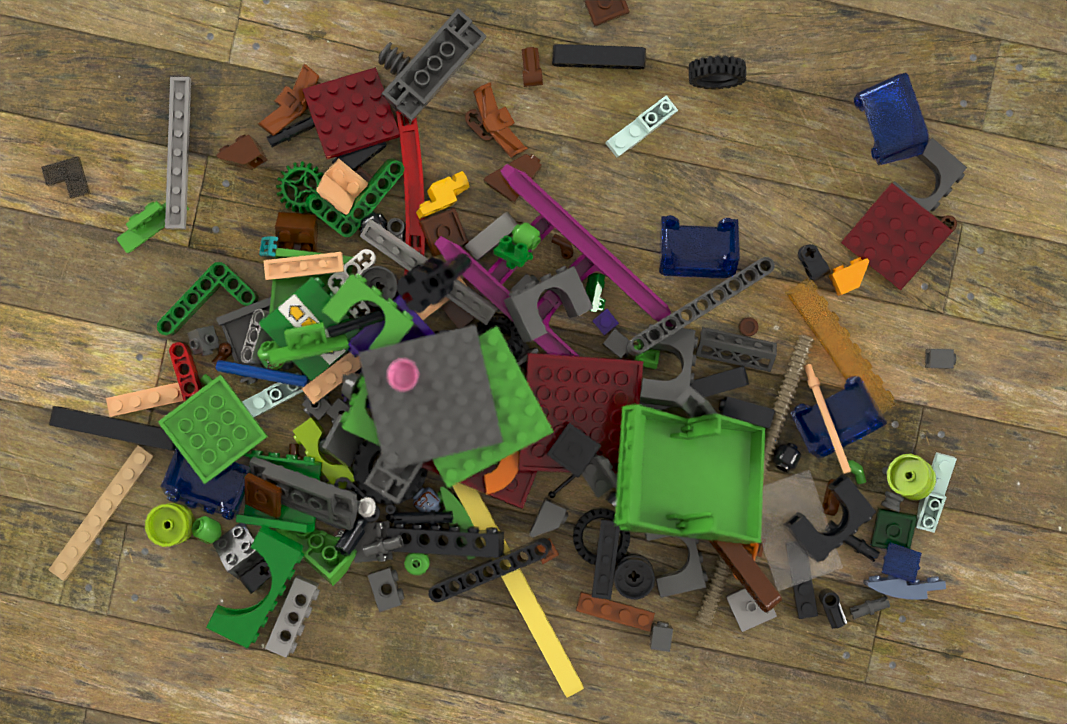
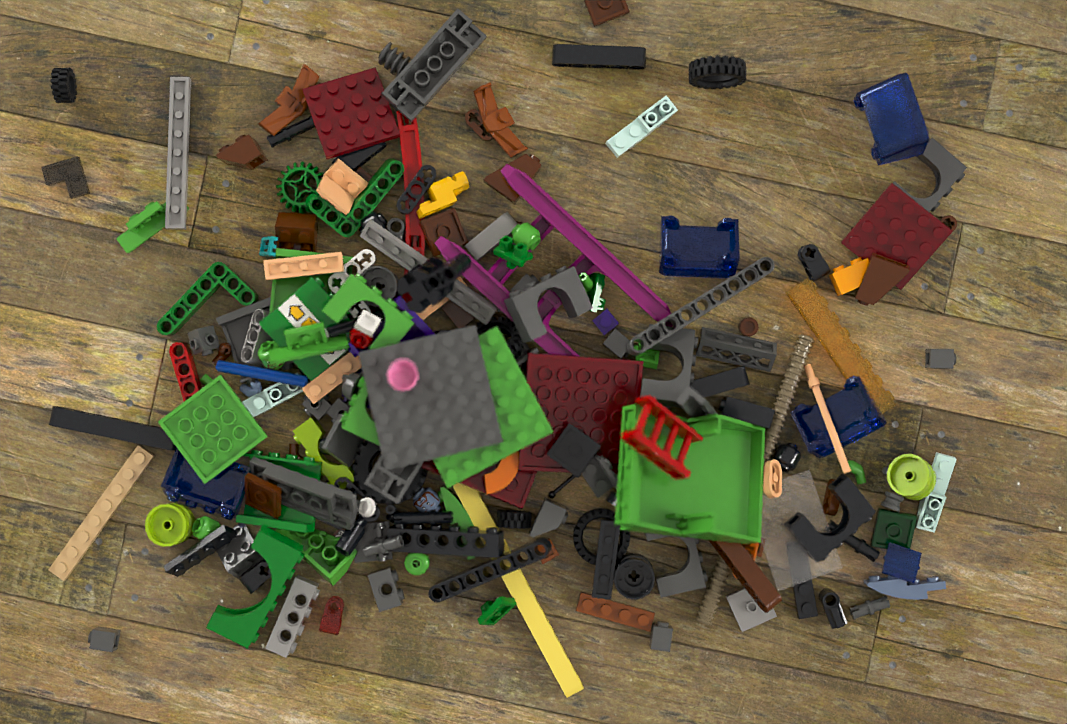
(63, 85): none -> black tyre
(104, 639): none -> dark grey brick
(144, 399): light nougat plate -> none
(200, 550): none -> black plate
(253, 390): none -> sand blue arm
(332, 618): none -> clear red piece
(360, 339): none -> red hat
(367, 323): none -> white plate
(428, 181): none -> black beam
(495, 611): none -> green hinge
(514, 519): none -> black tyre
(532, 72): reddish brown piece -> none
(565, 246): reddish brown arm -> none
(586, 281): none -> bright green arm
(649, 448): none -> red fence
(772, 479): none -> light nougat plate
(879, 278): none -> reddish brown slope

